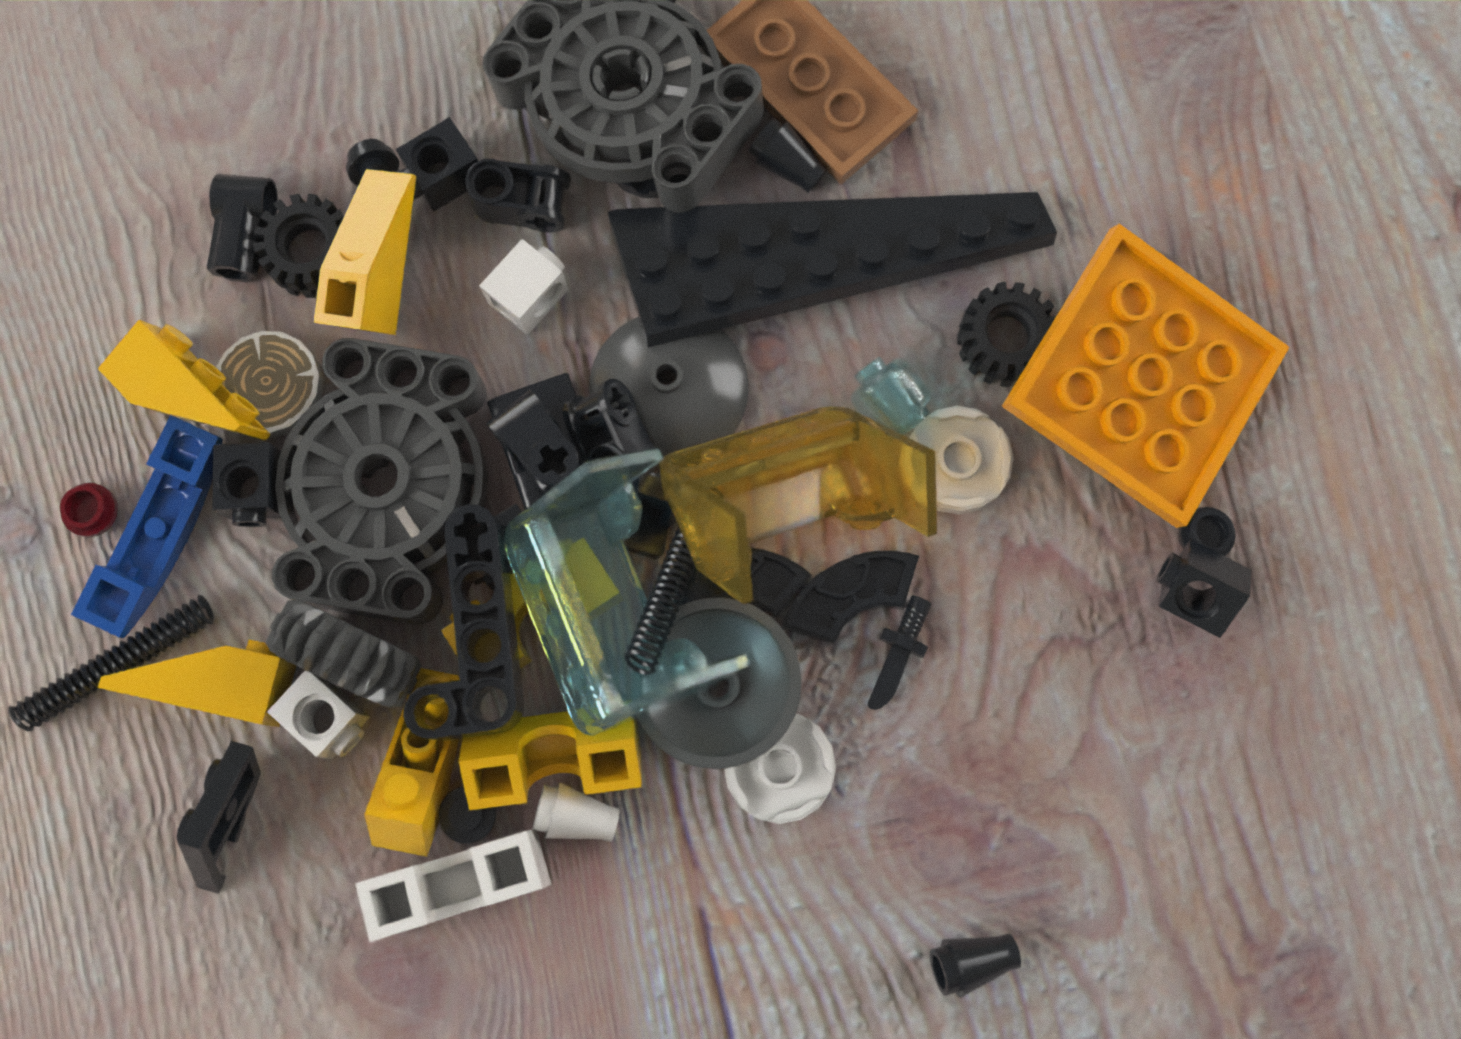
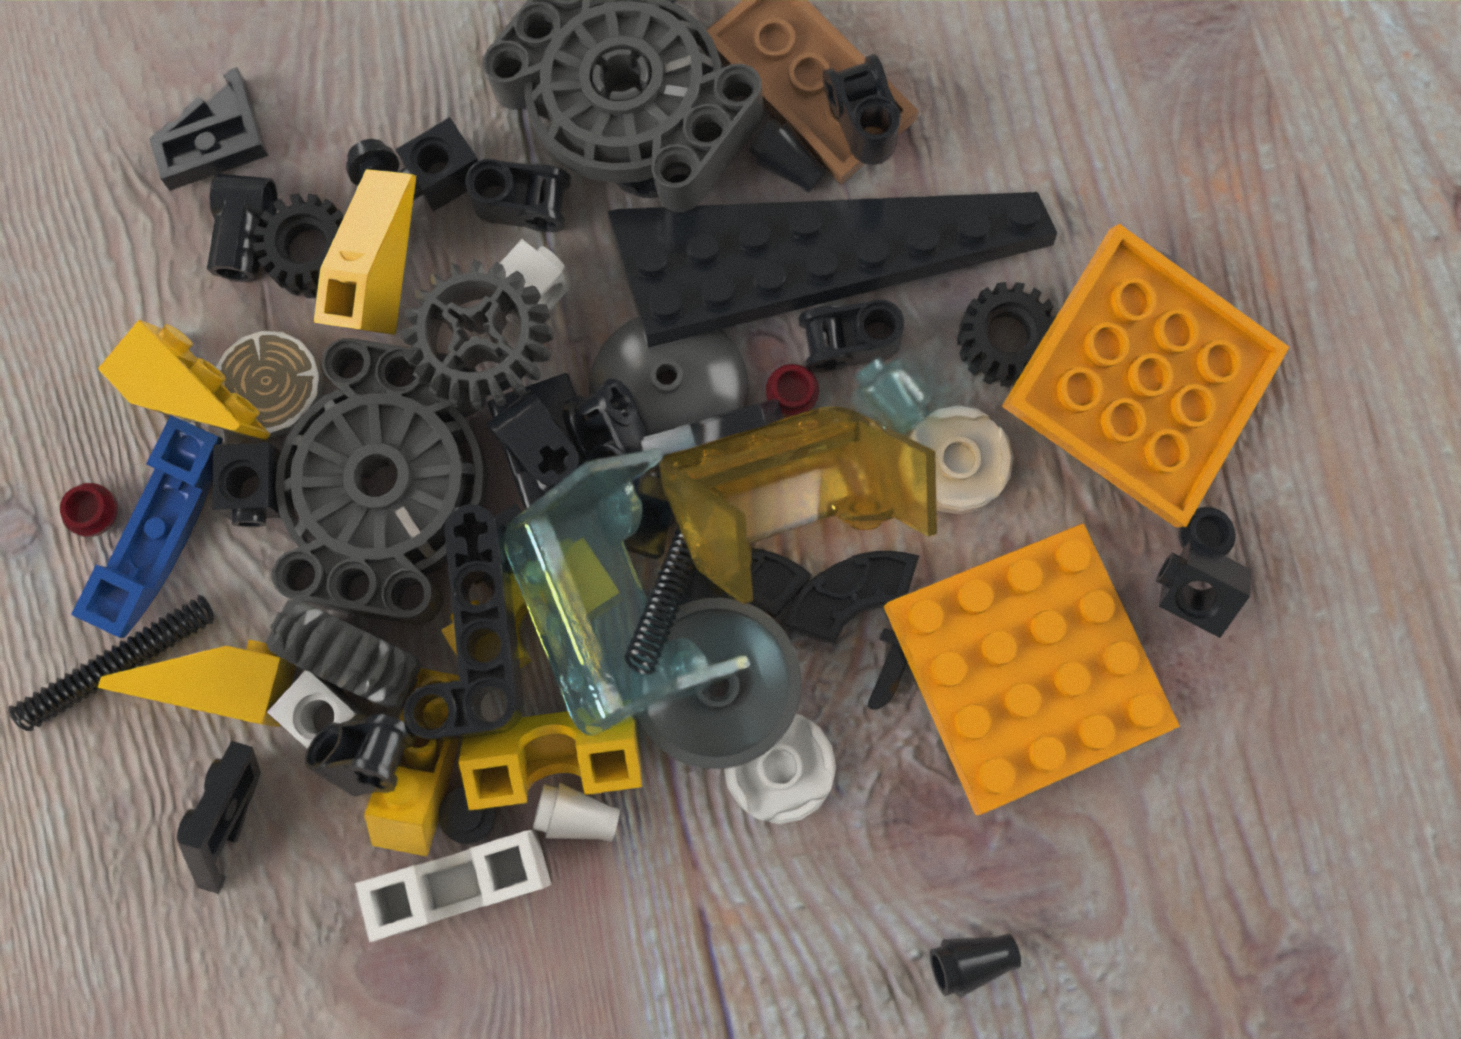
(210, 136): none -> black wing
(360, 753): none -> black piece
(498, 297): none -> dark grey gear
(714, 428): none -> black tile
(793, 388): none -> dark red plate
(847, 334): none -> black piece
(860, 101): none -> black piece
(1030, 668): none -> light orange plate

